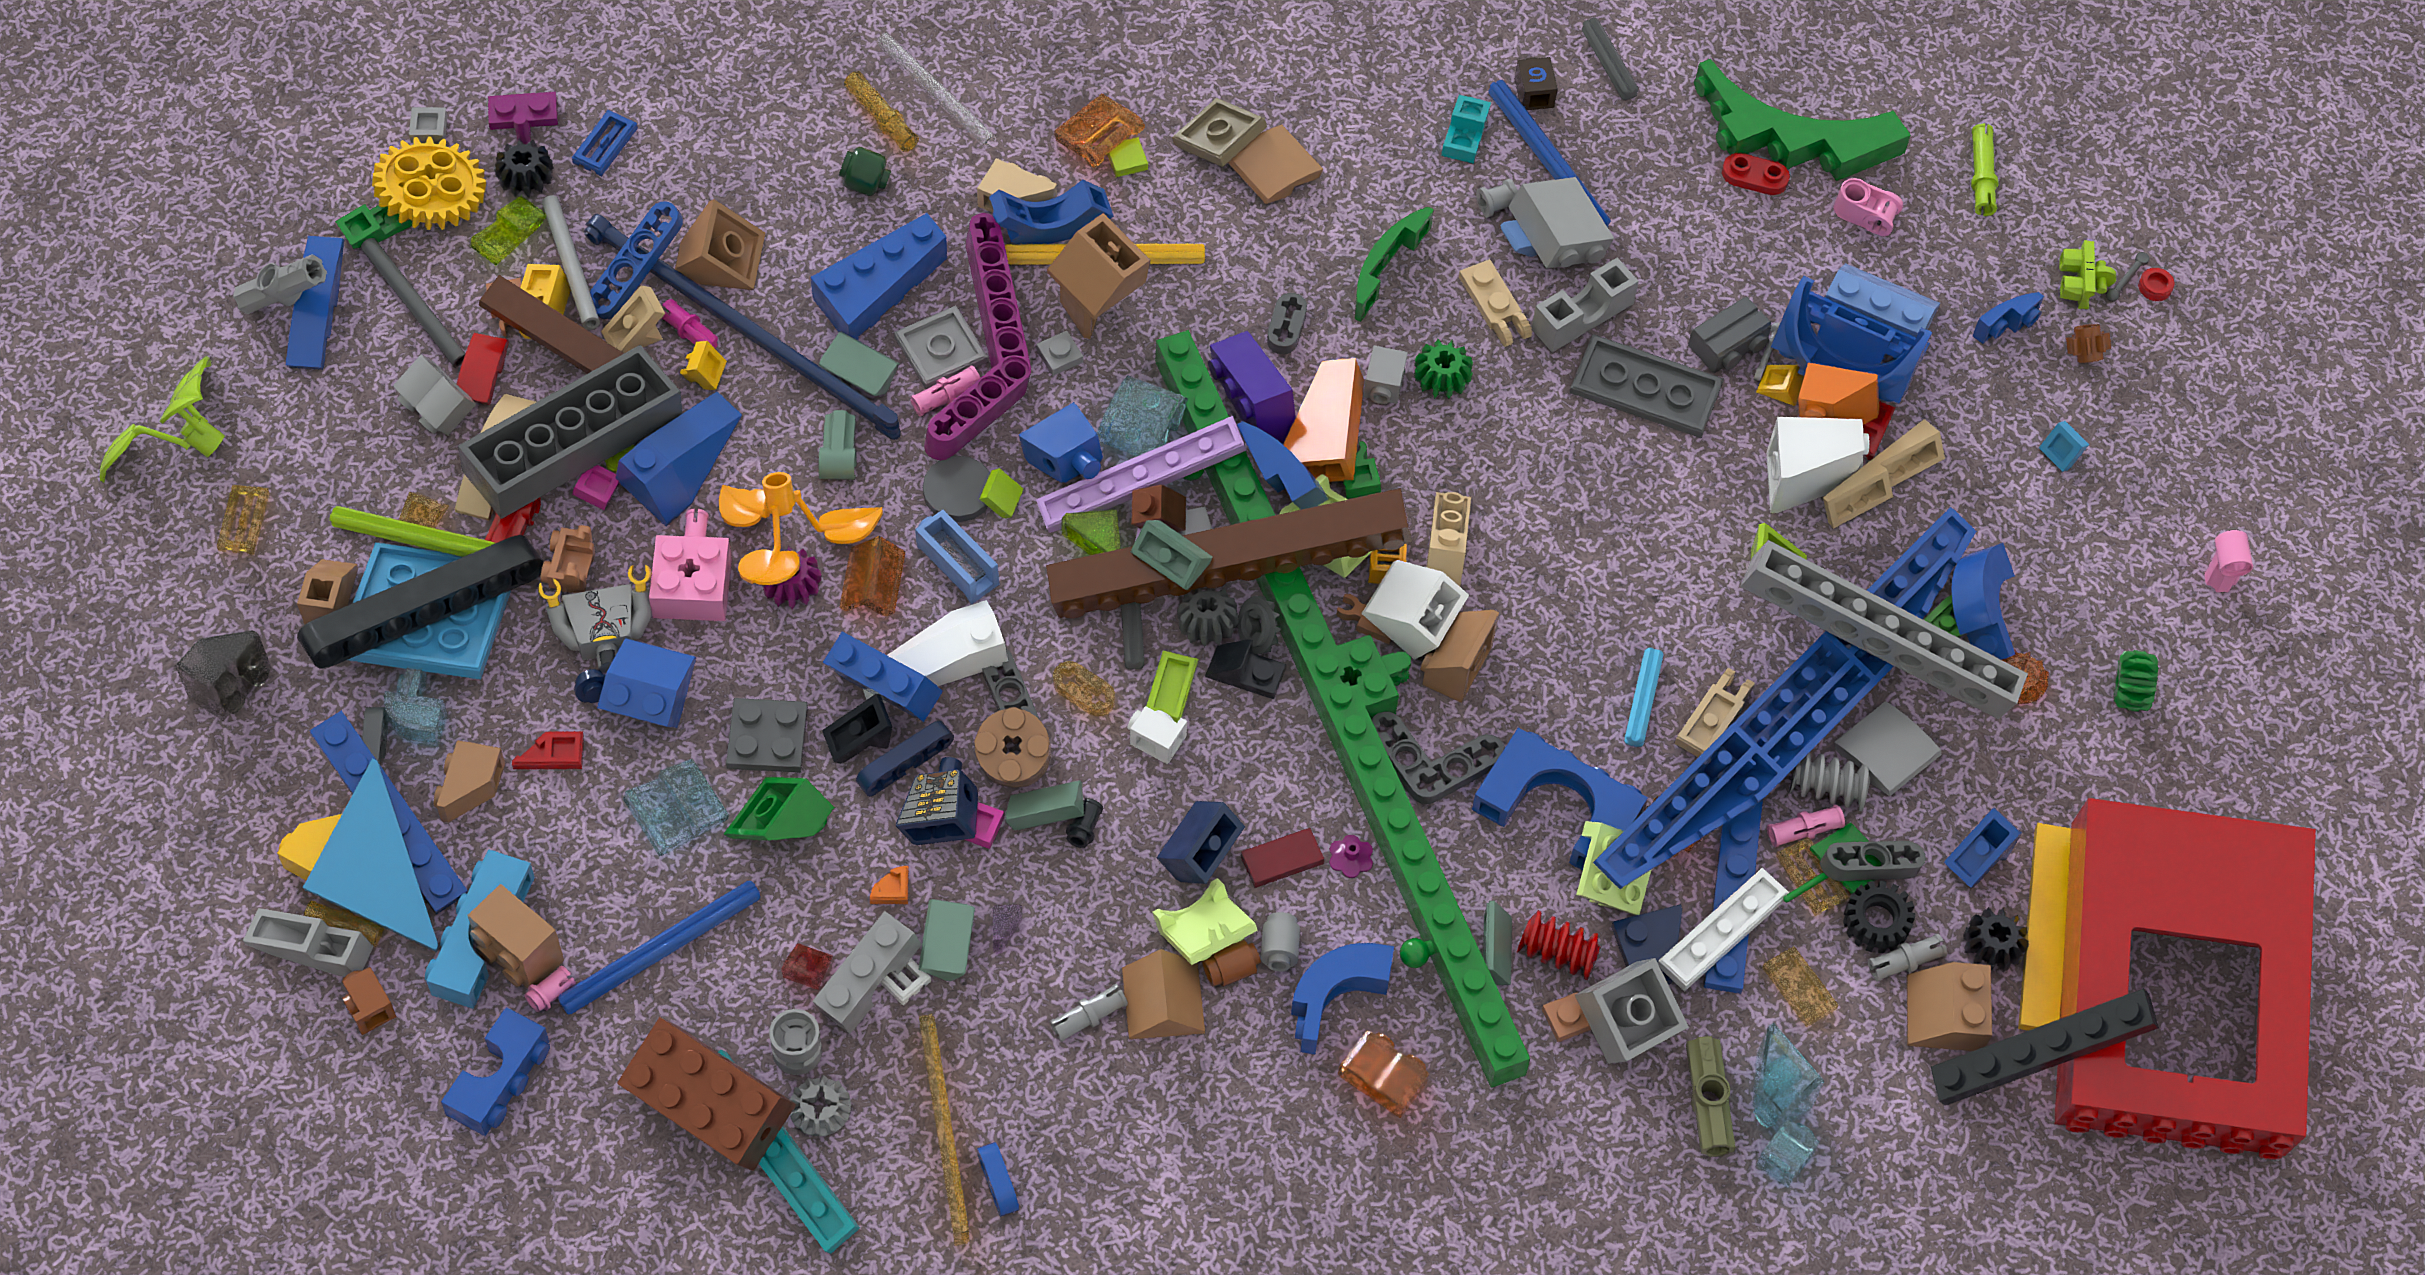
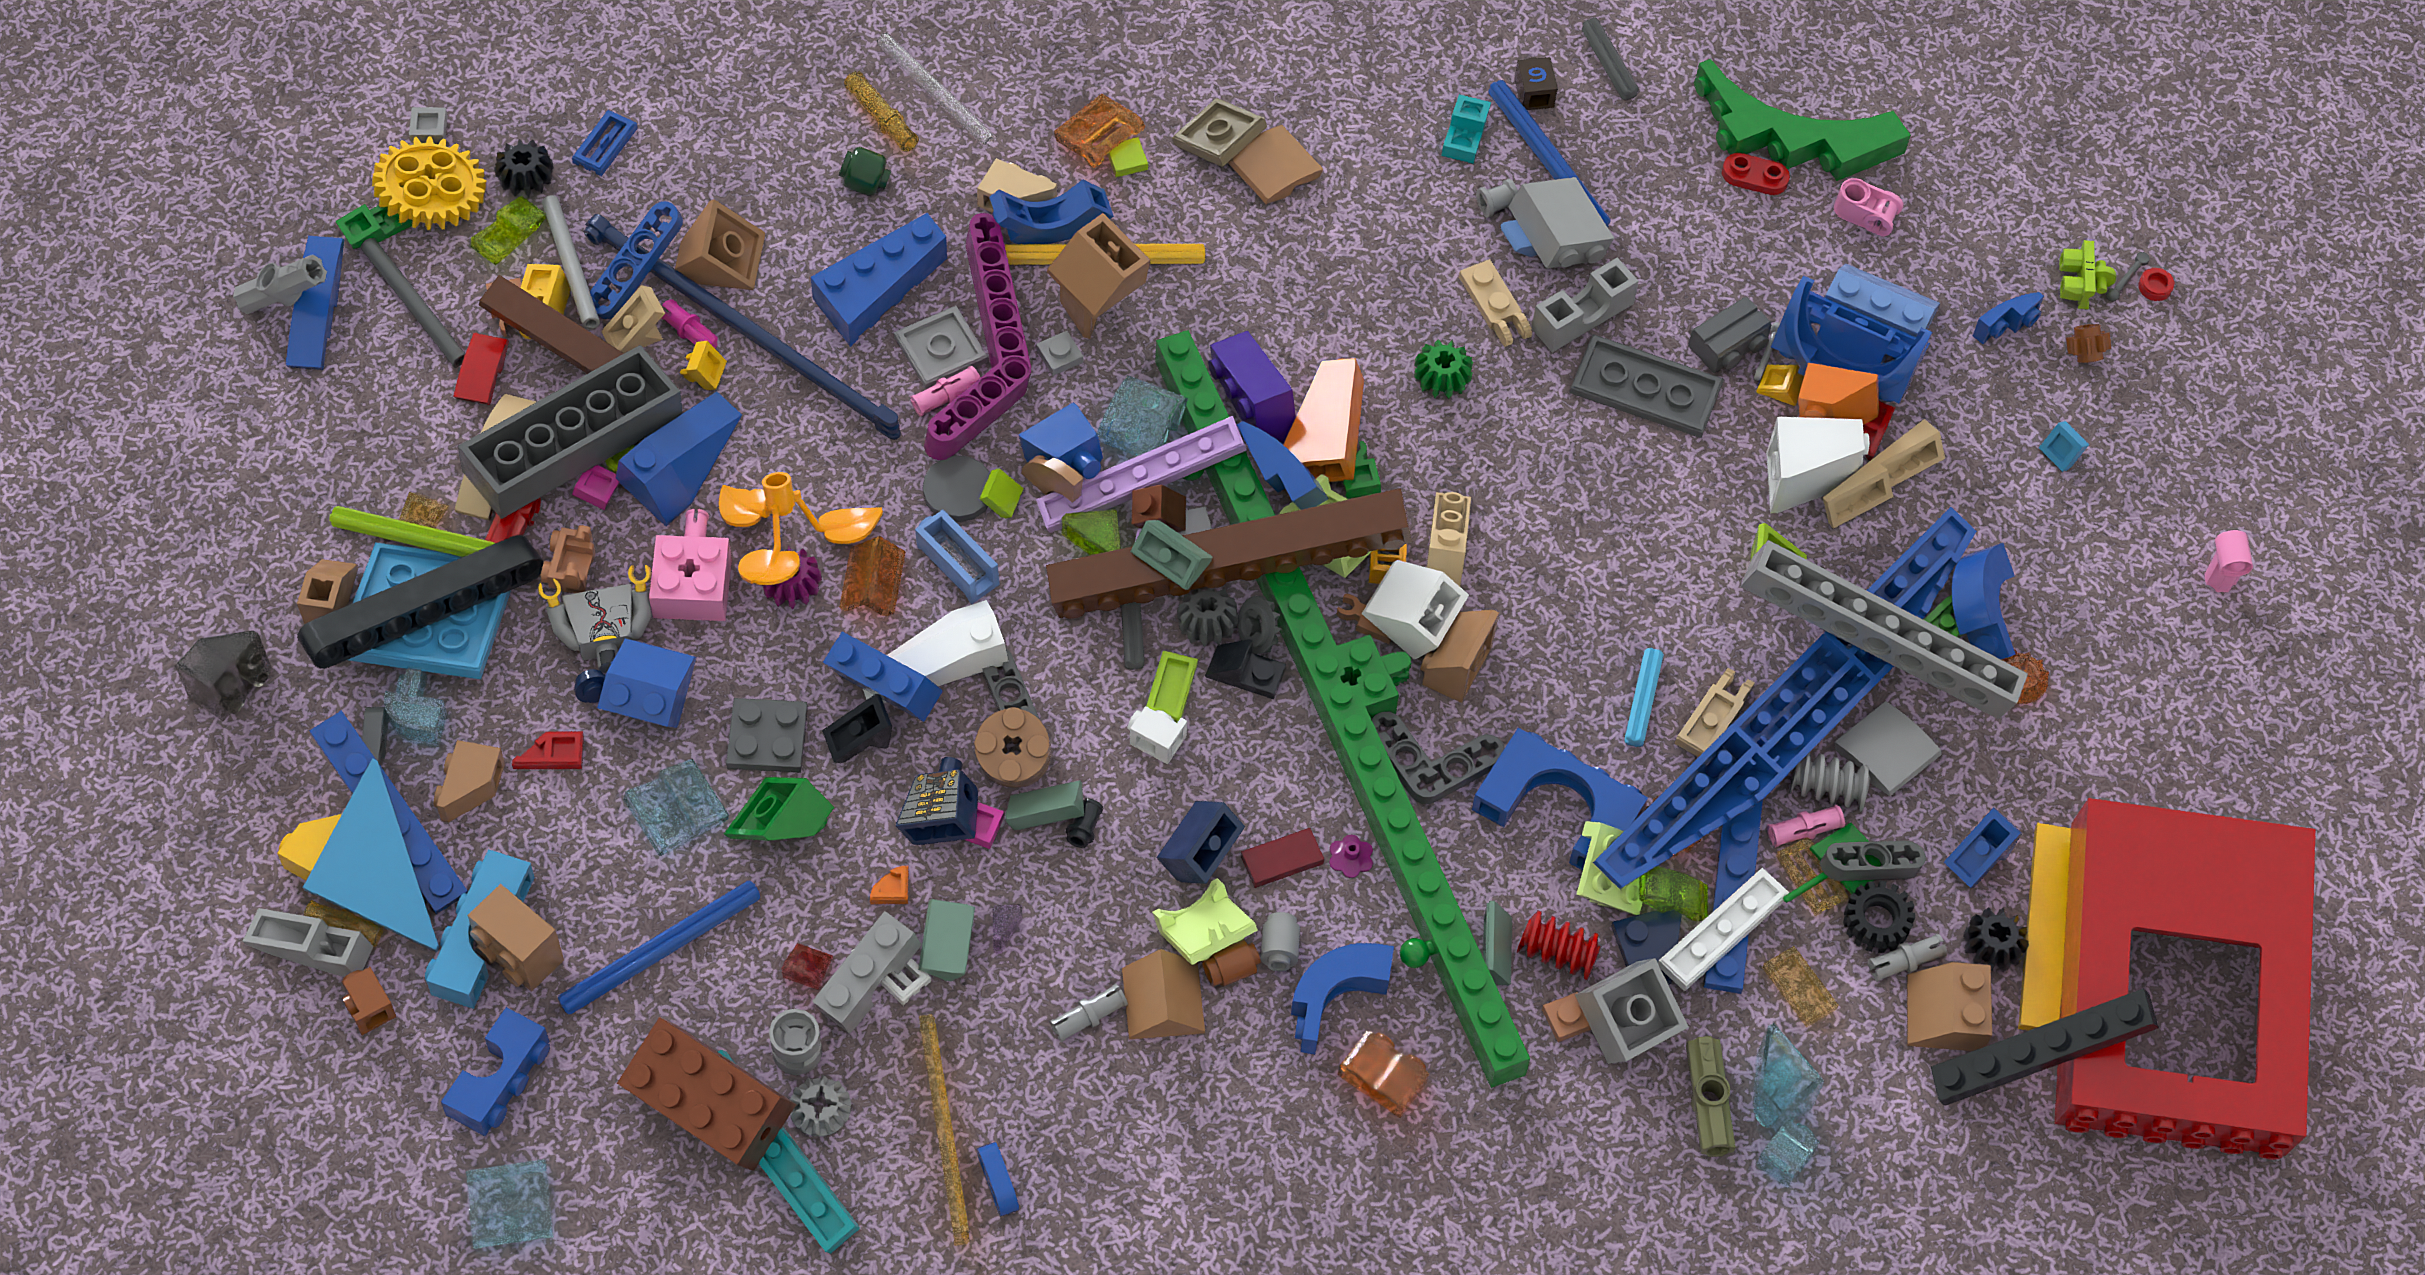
(196, 430): lime plant -> none
(238, 545): clear yellow tile -> none
(433, 395): light grey brick -> none
(509, 1204): none -> clear light blue slope
(522, 112): magenta plate -> none
(549, 989): bright pink pin -> none
(838, 453): sand green piece -> none
(859, 364): sand green slope -> none
(909, 753): dark blue beam -> none
(1053, 476): none -> medium nougat tile
(1080, 695): clear yellow beam -> none
(1293, 325): dark grey beam -> none
(1385, 375): light grey brick -> none
(1405, 232): green slope -> none
(1672, 890): none -> clear neon green slope
(1984, 178): lime pin -> none
(2136, 680): green gear -> none

